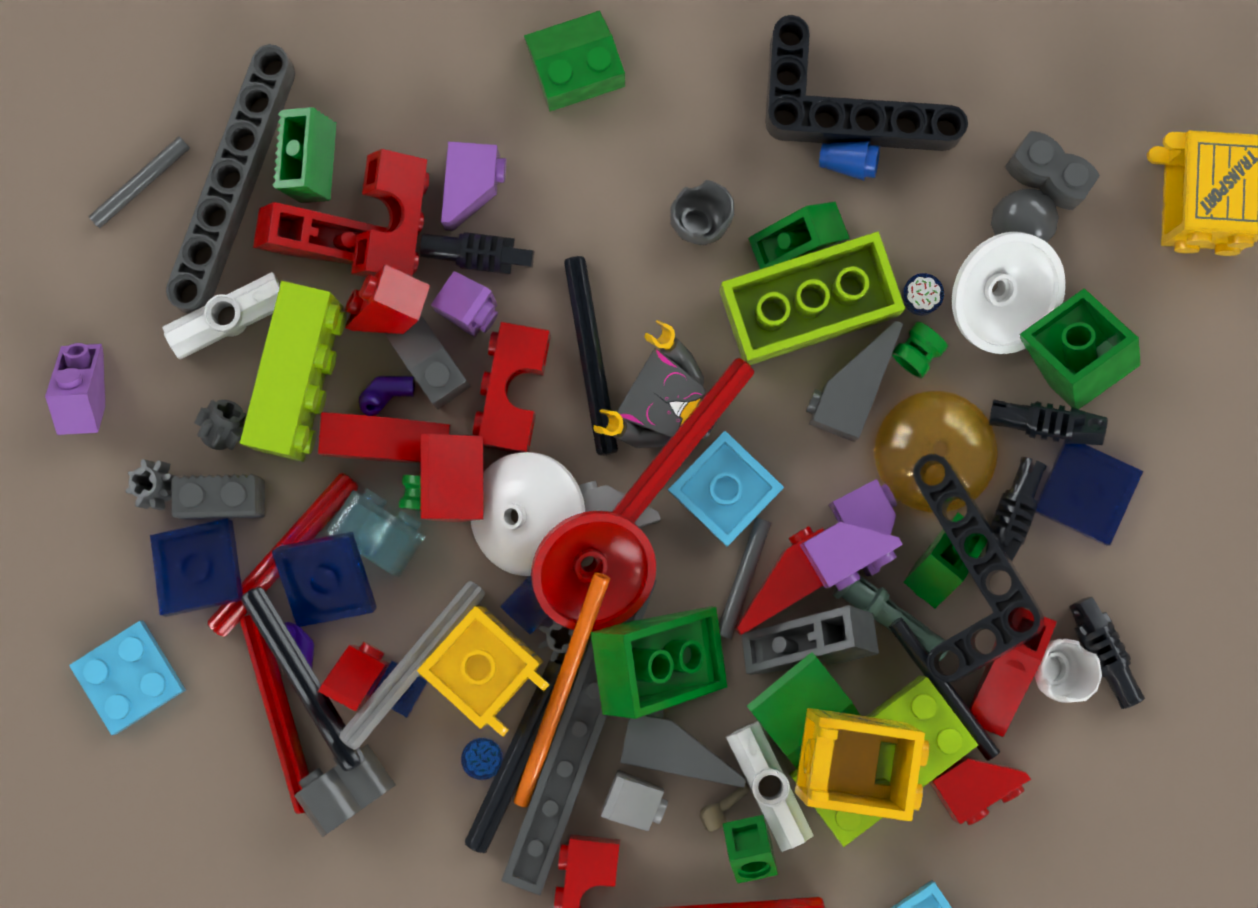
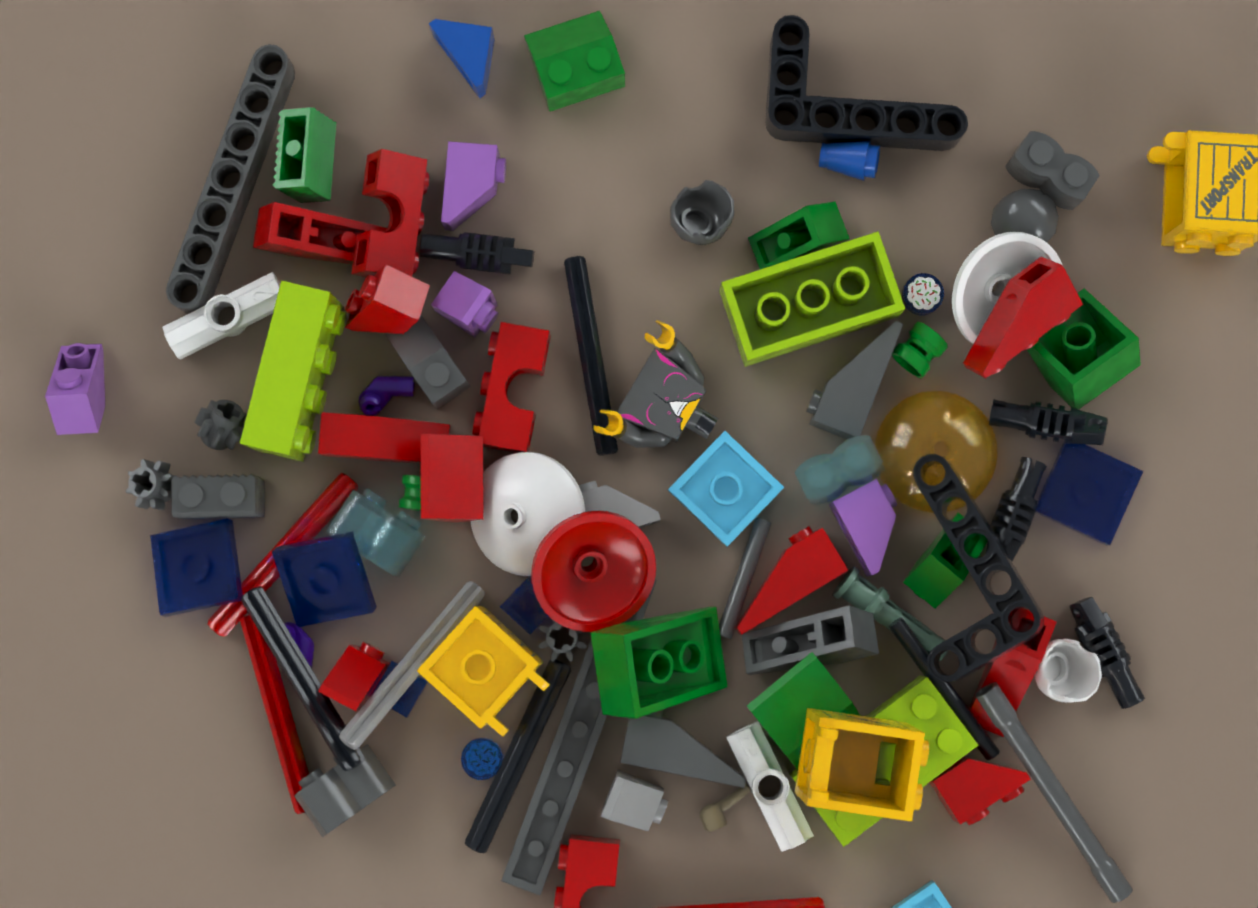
(127, 677): medium azure plate -> none
(139, 182): dark grey bar -> none
(468, 48): none -> blue slope
(561, 689): orange piece -> none
(684, 440): red axle -> none
(750, 849): green brick -> none
(846, 549): medium lavender slope -> none
(850, 465): none -> clear light blue brick
(1006, 719): none -> dark grey piece
(1024, 312): none -> red slope

